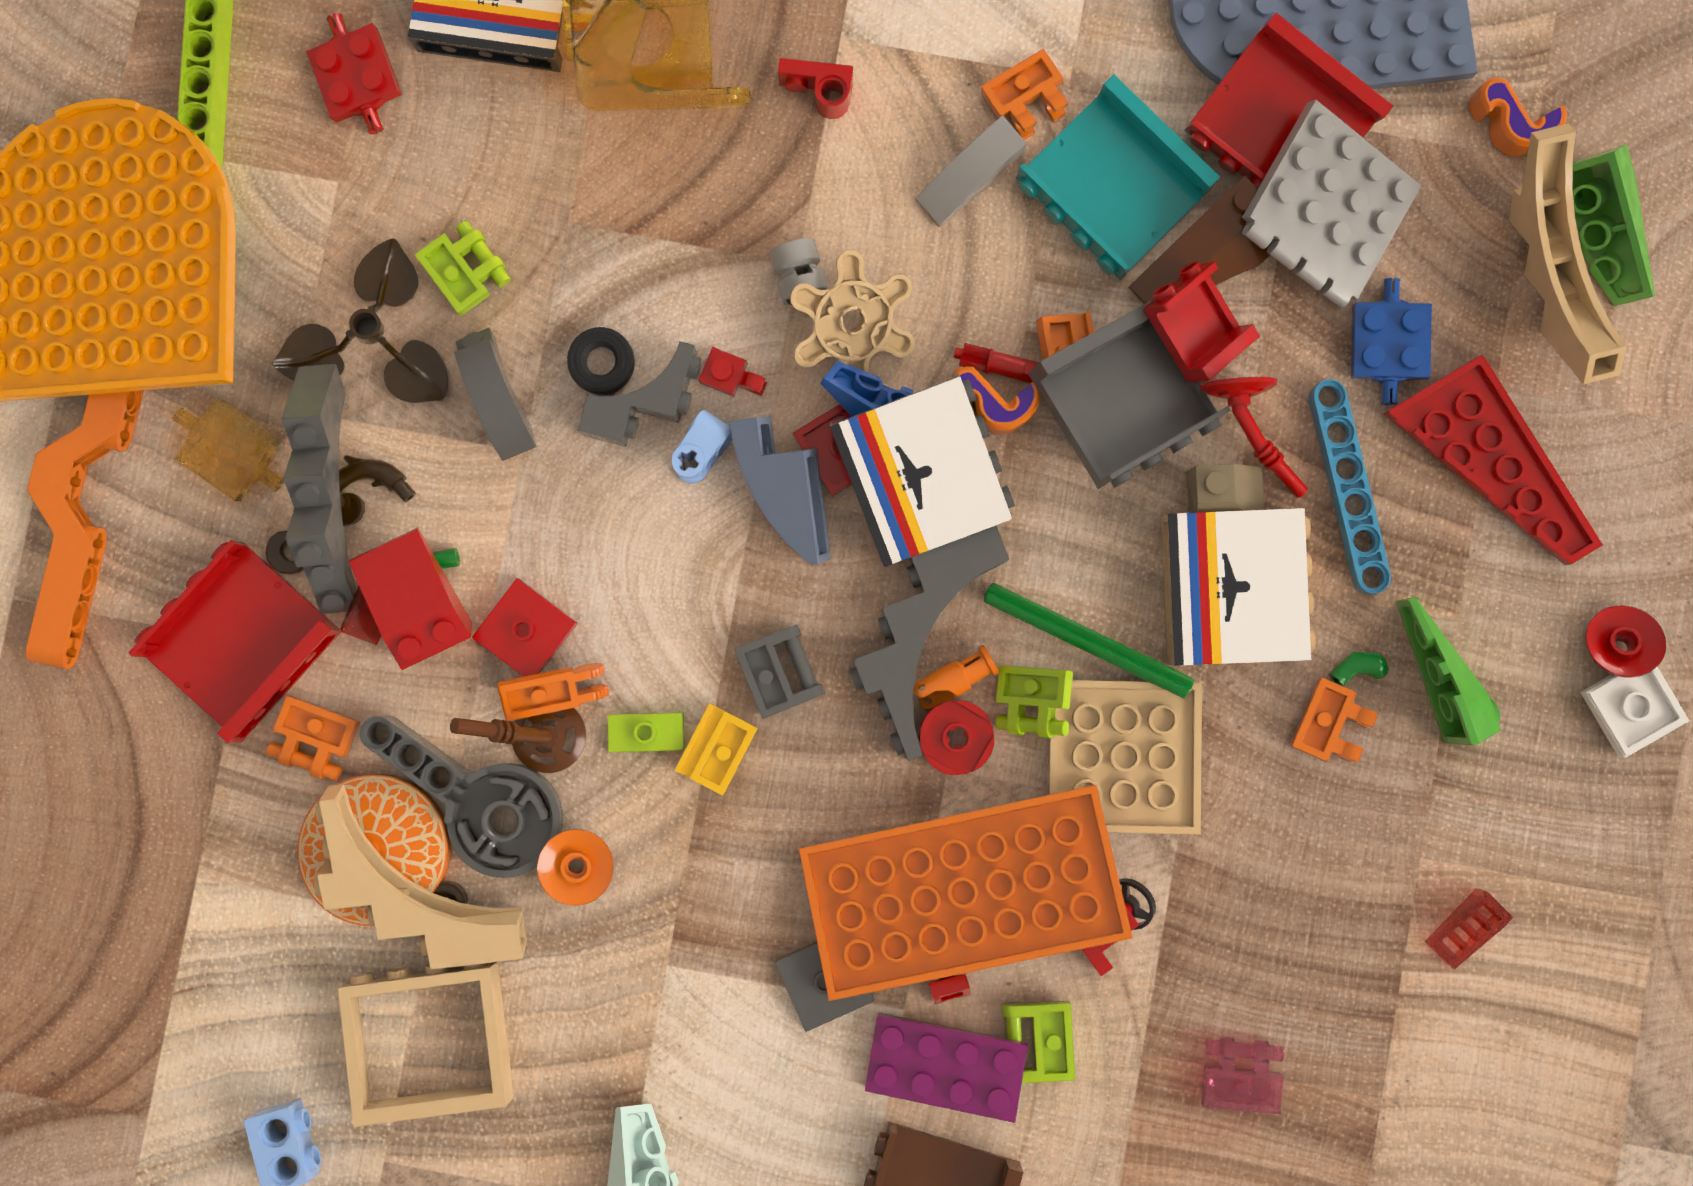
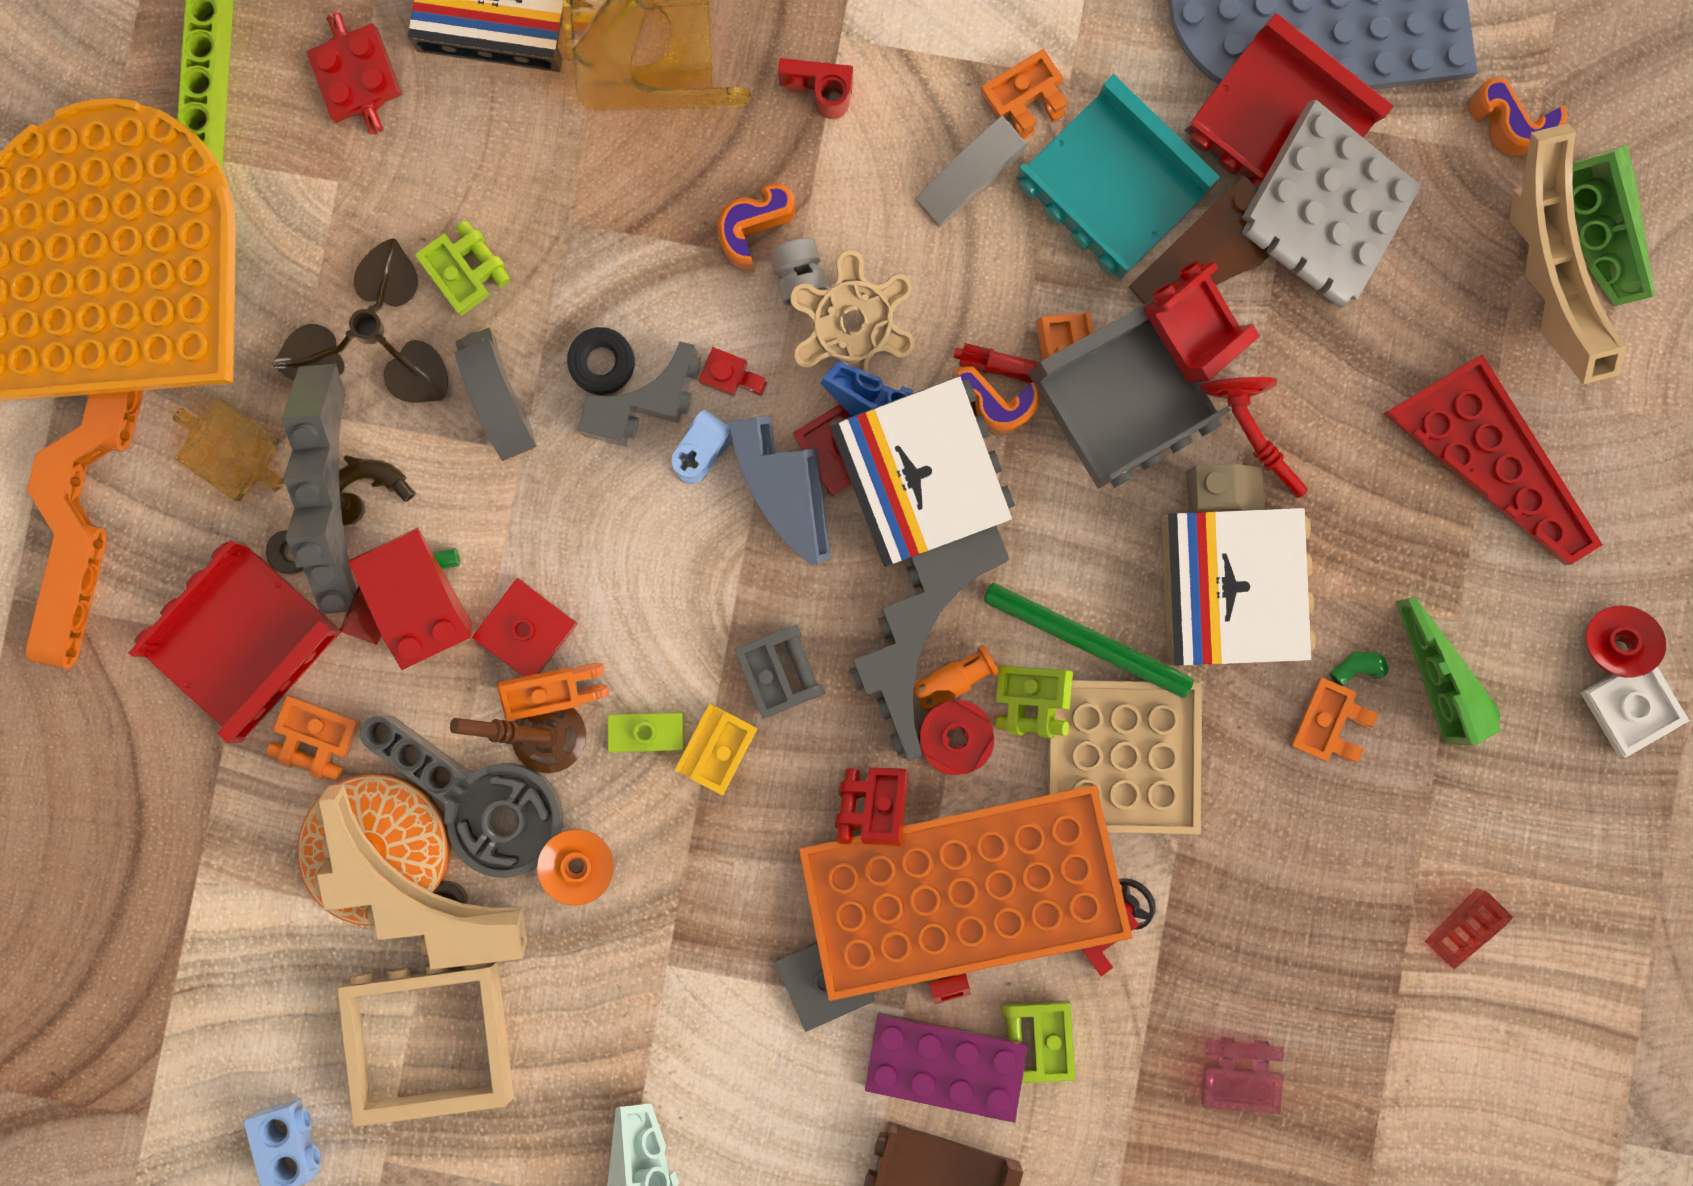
(750, 216): none -> orange animal
(883, 806): none -> red plate
(1356, 485): dark azure beam -> none
(1391, 341): blue plate -> none

